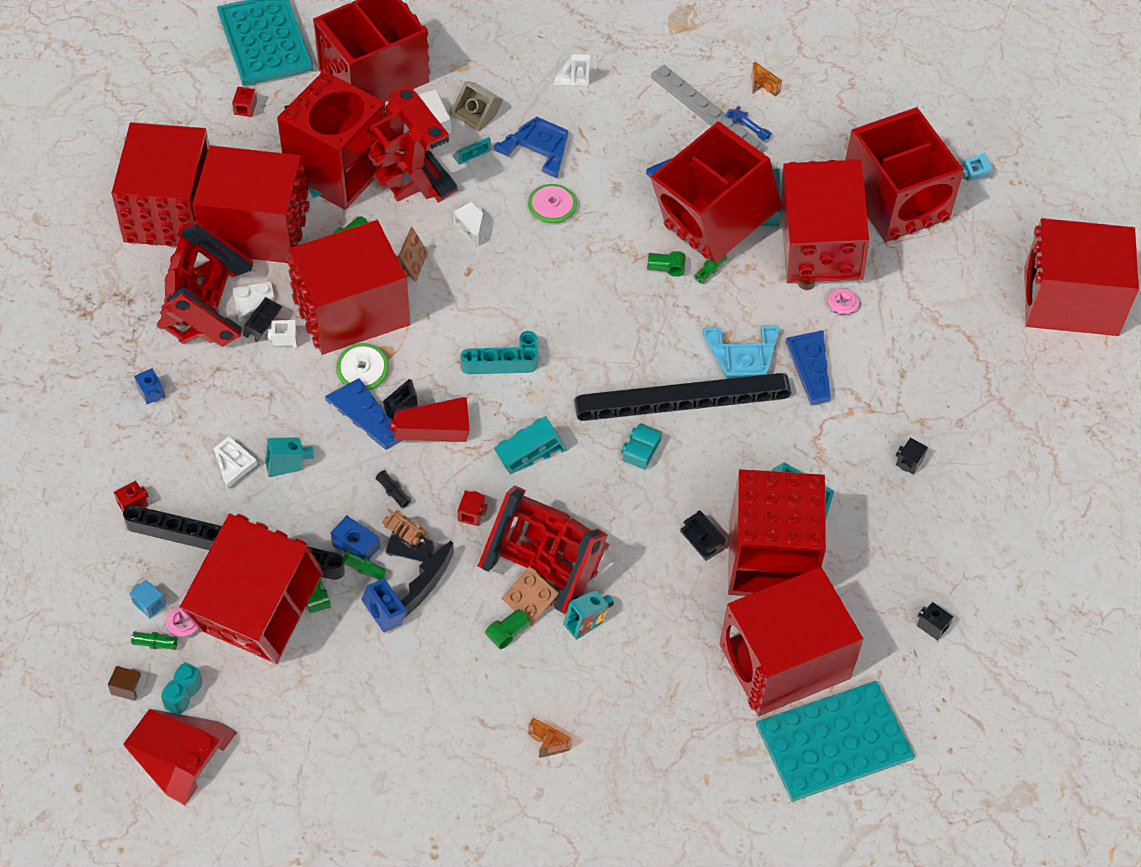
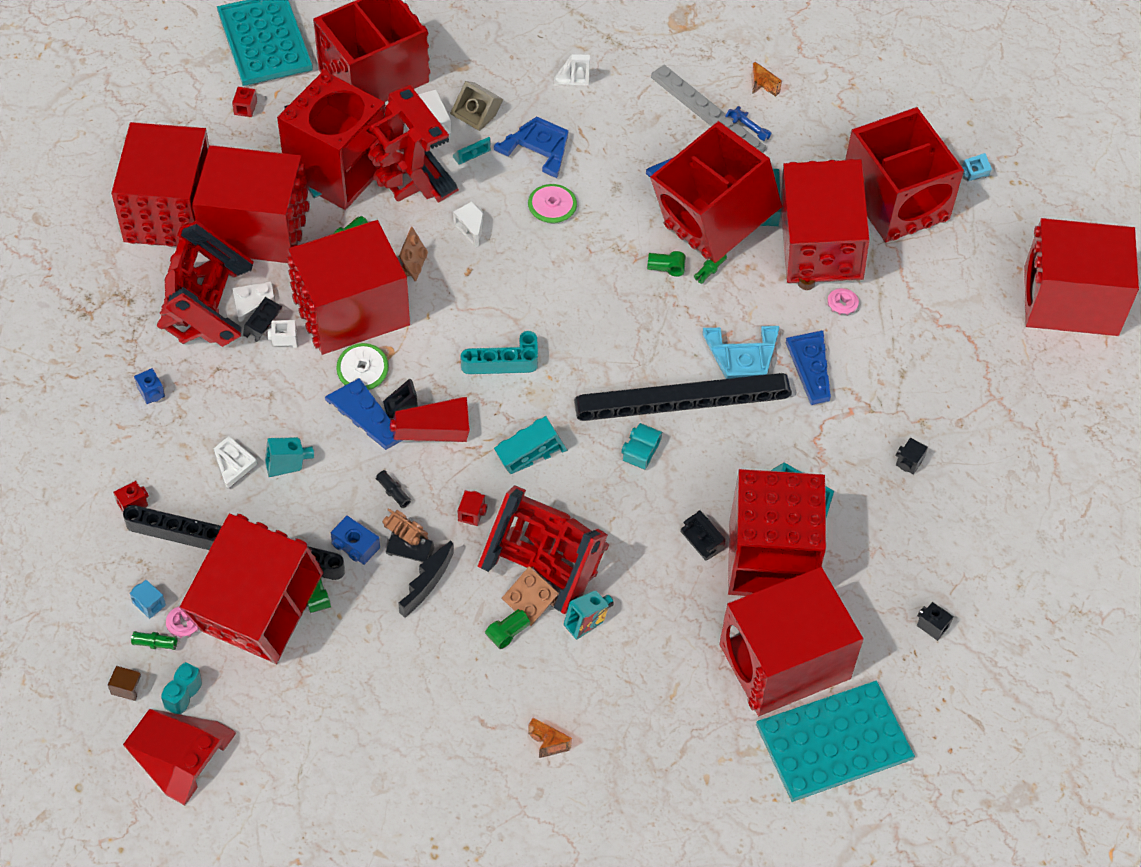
(363, 566): green pin -> none
(384, 605): blue brick -> none

